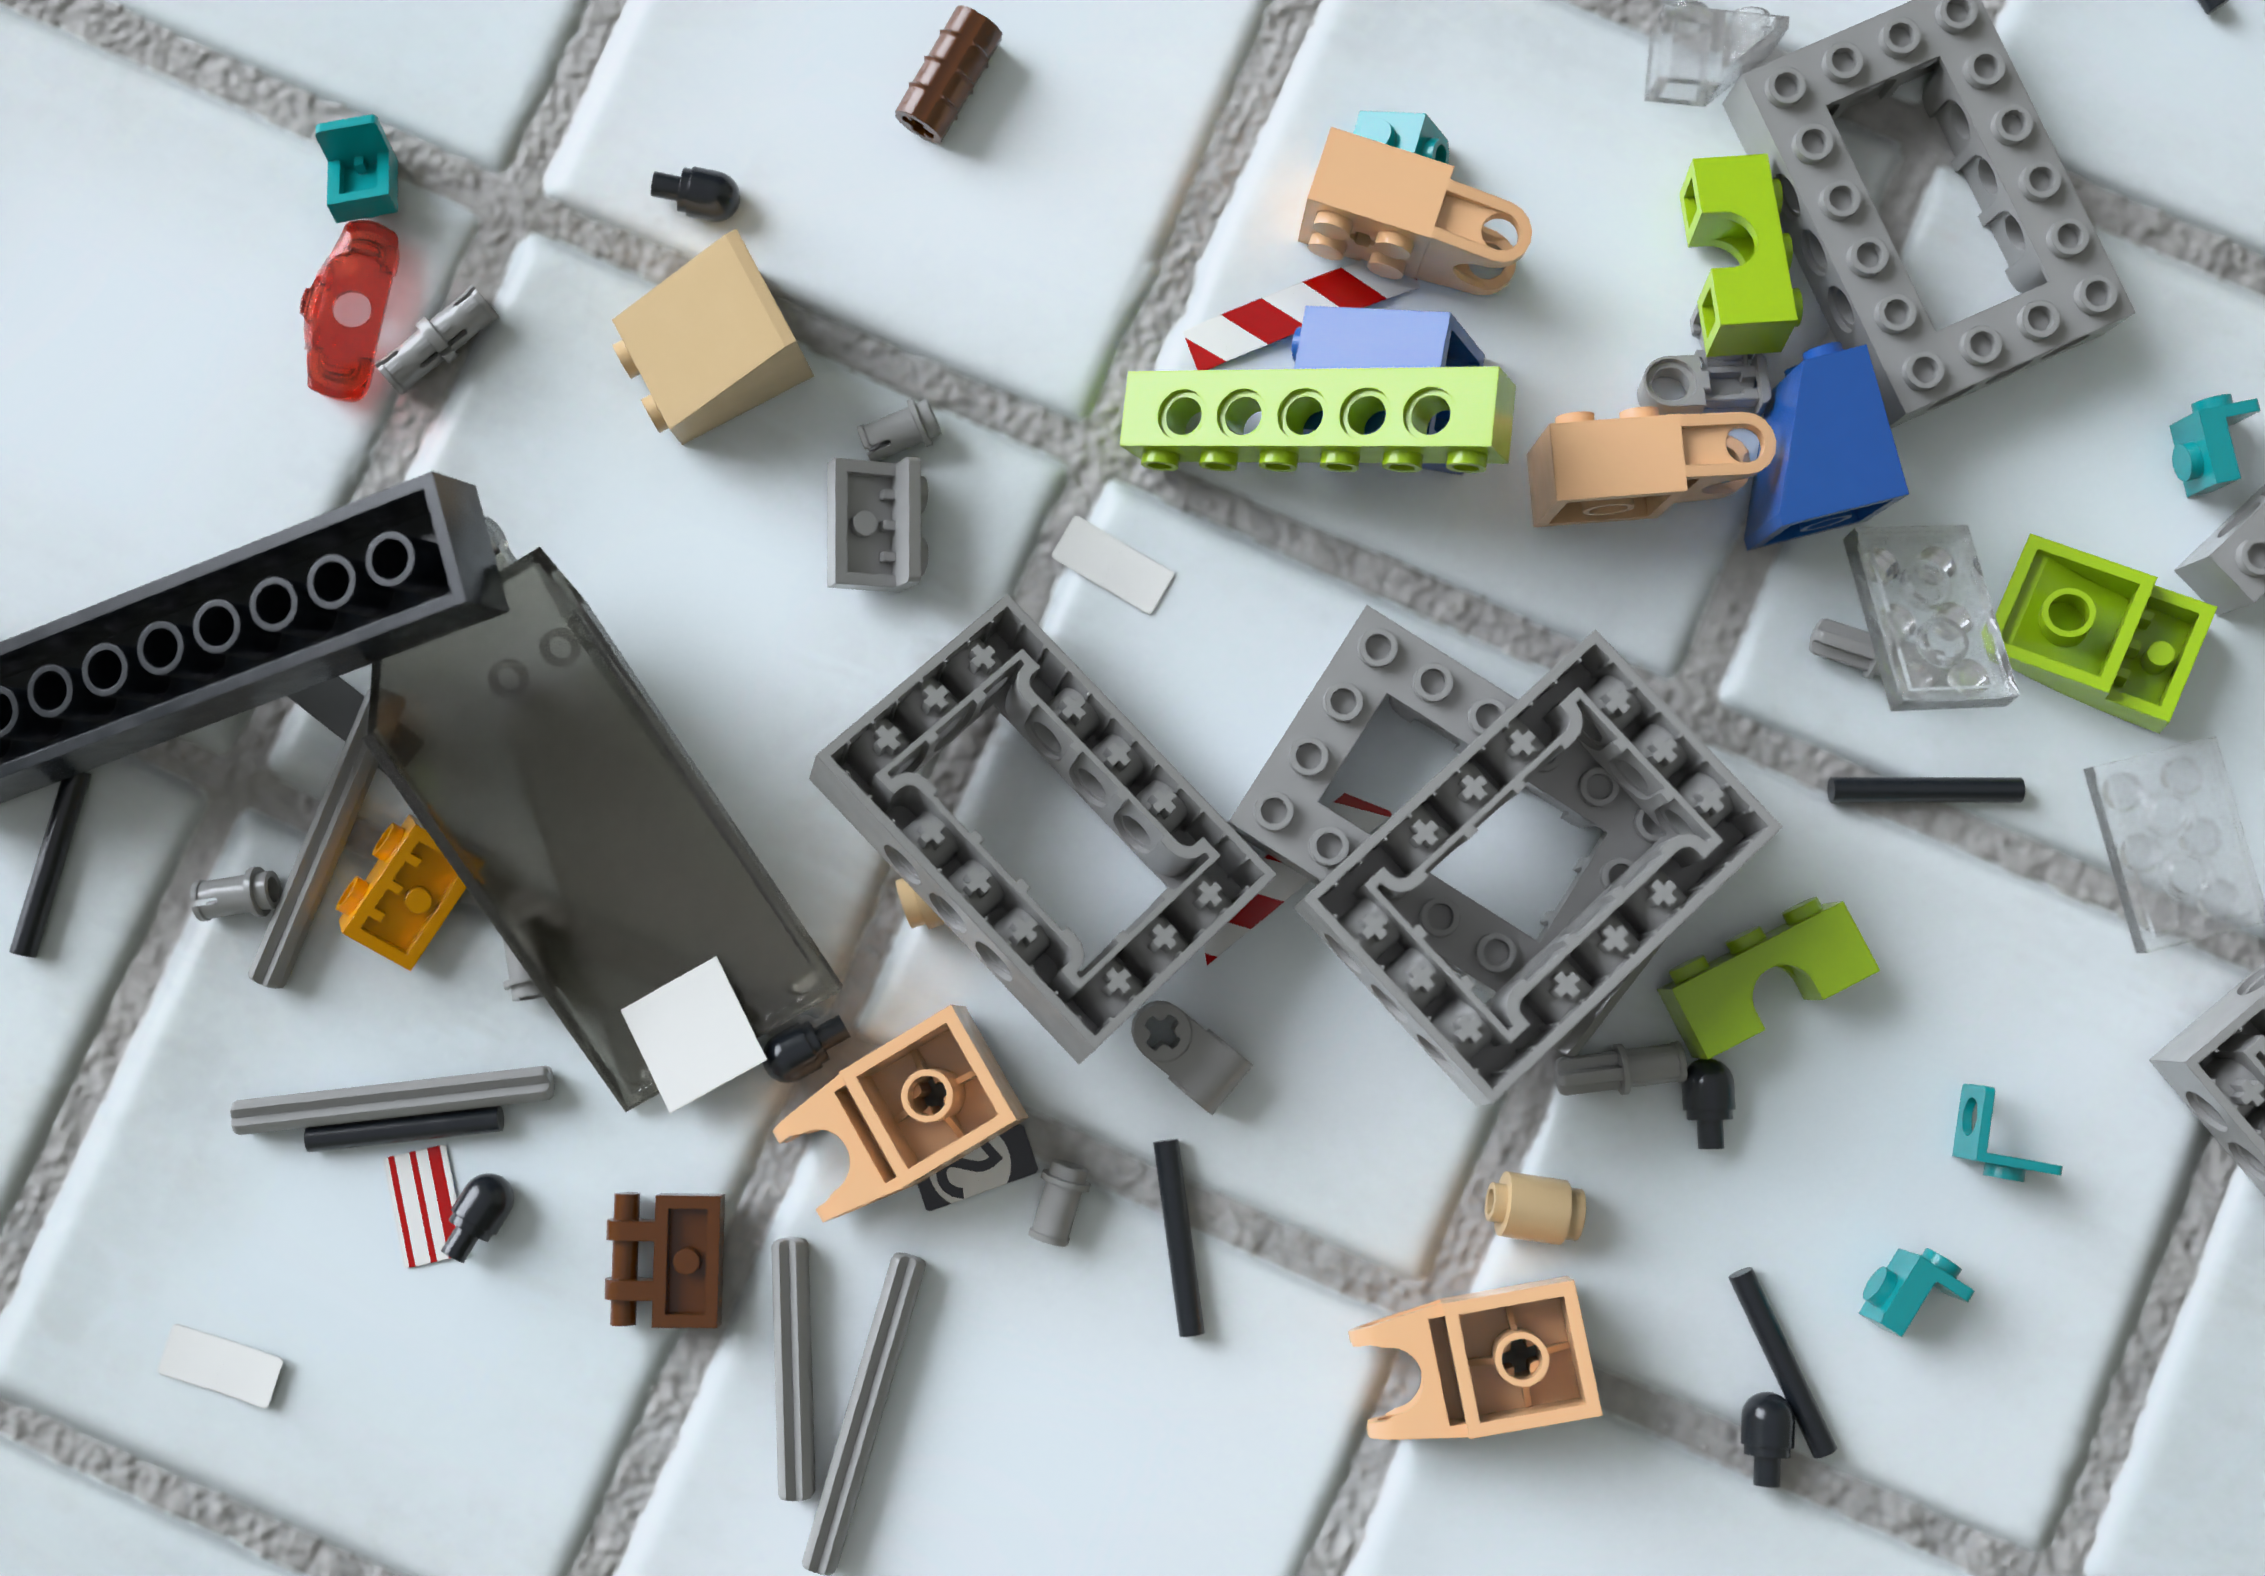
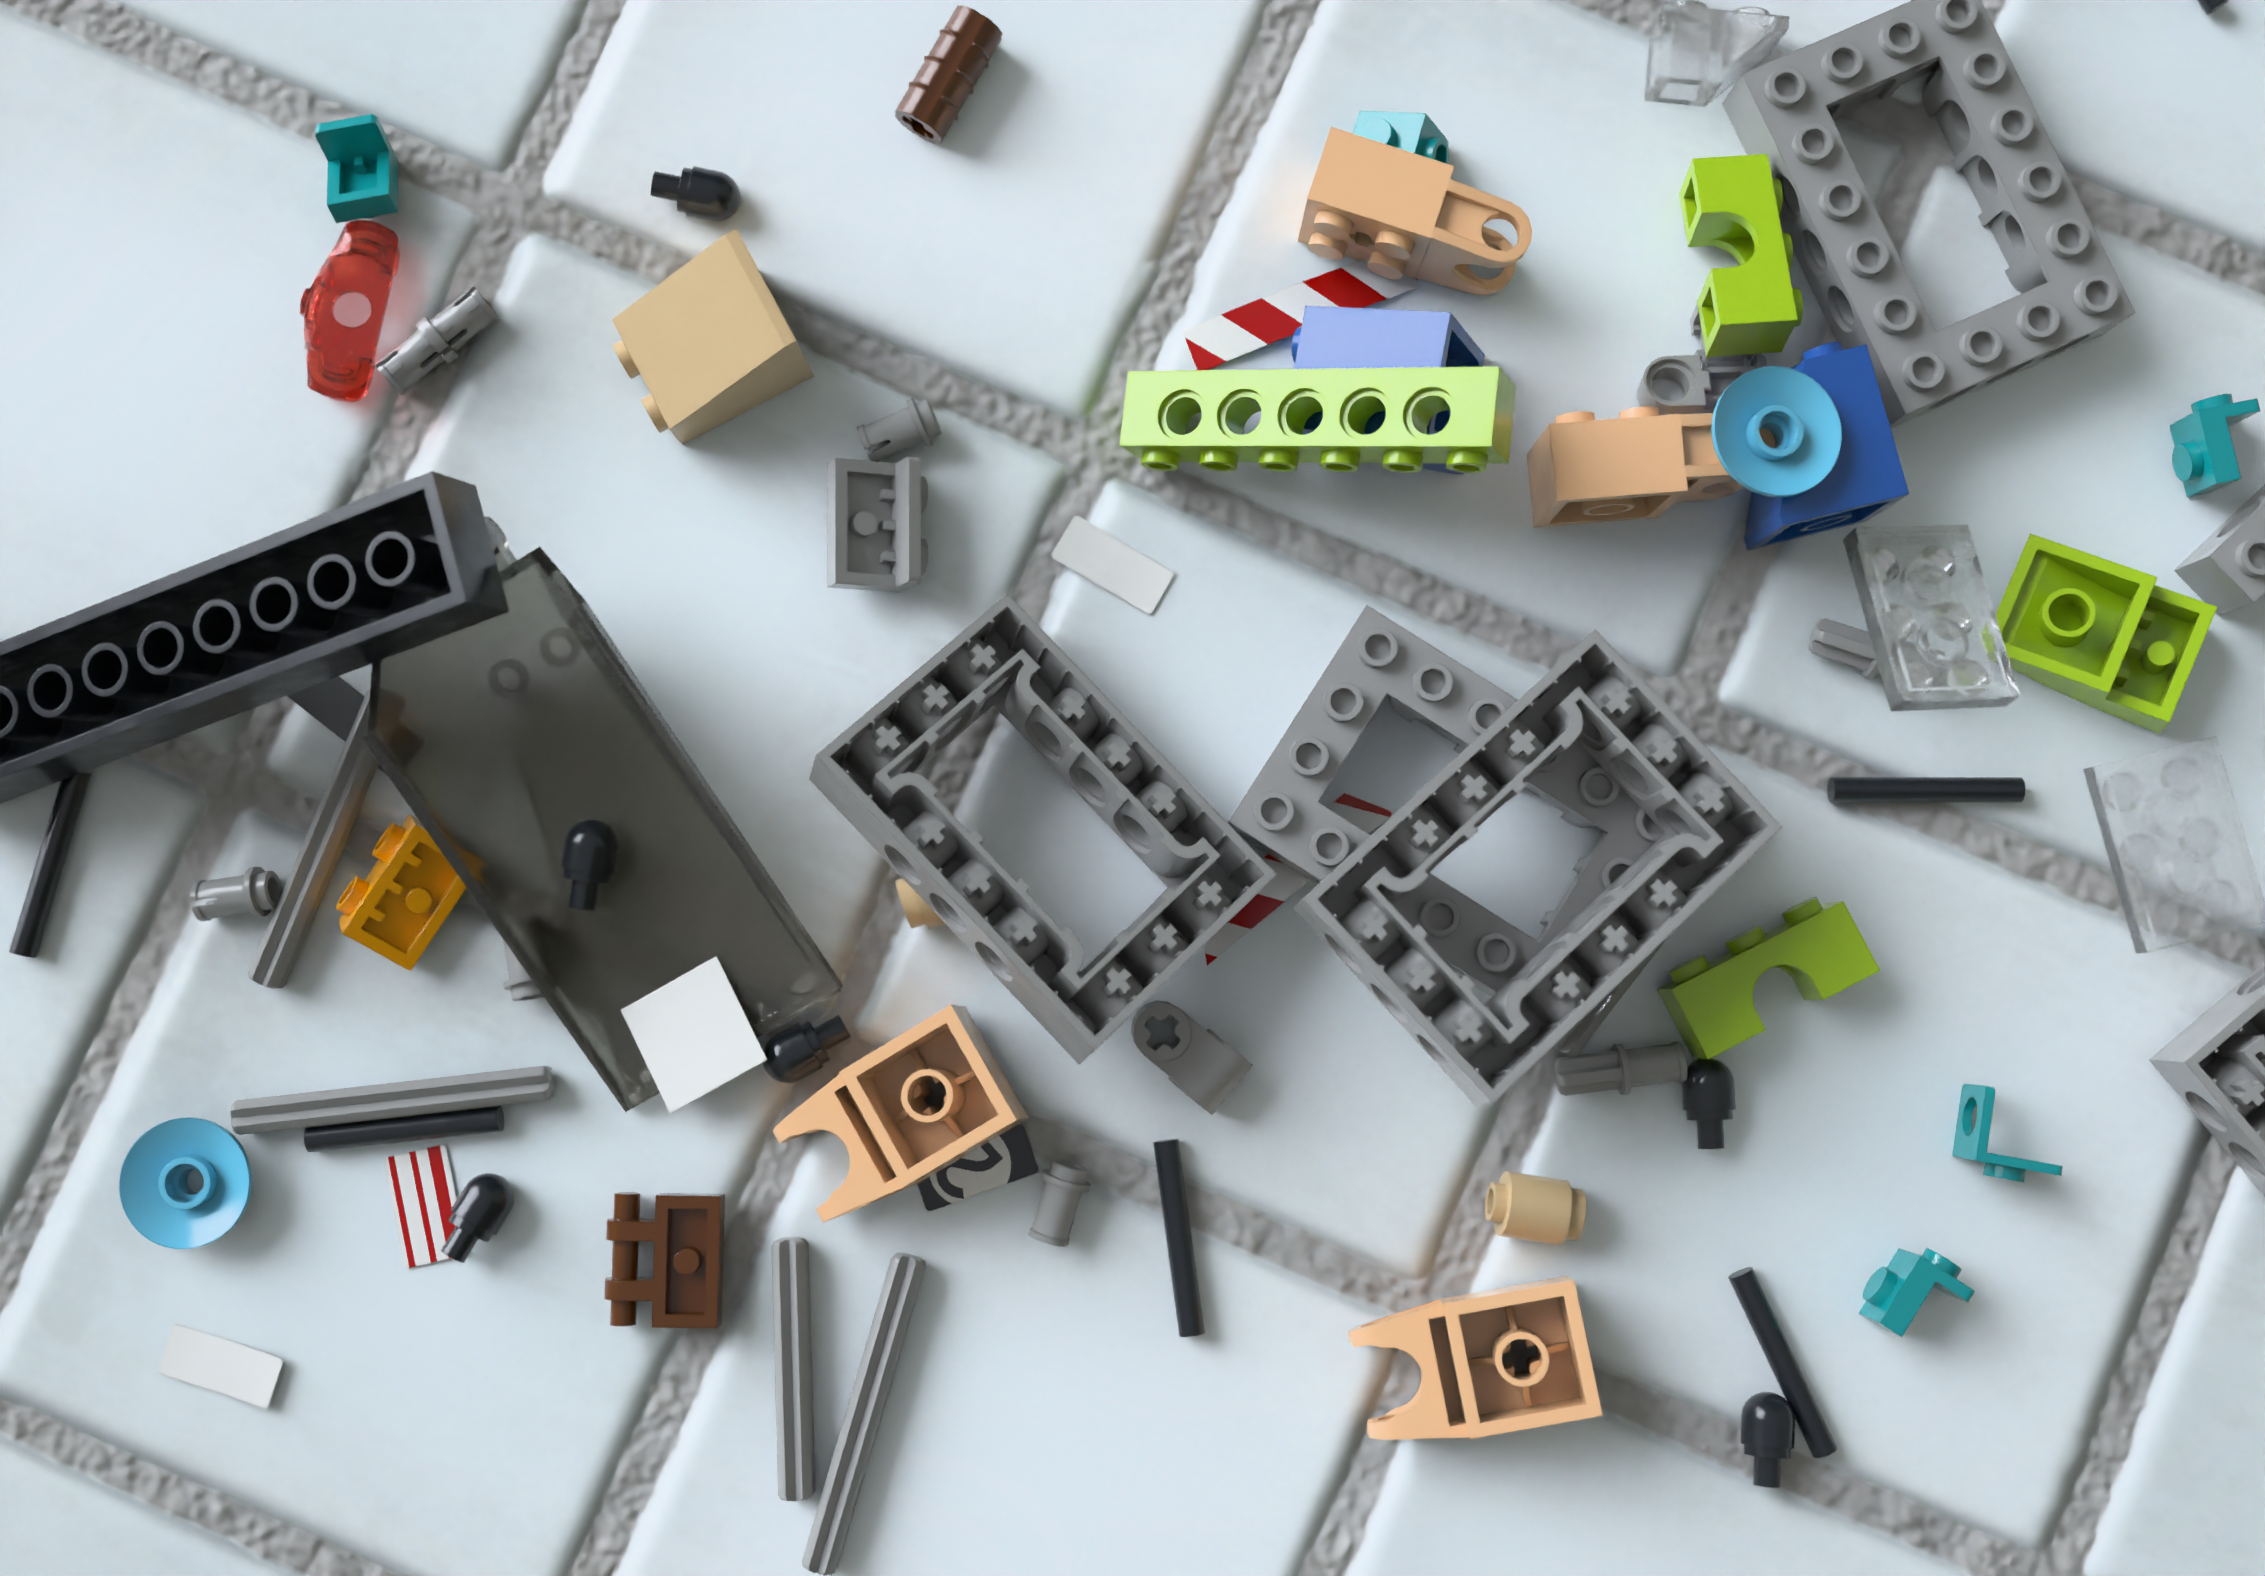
(157, 1190): none -> medium azure dish
(588, 861): none -> black cylinder
(1796, 414): none -> medium azure dish

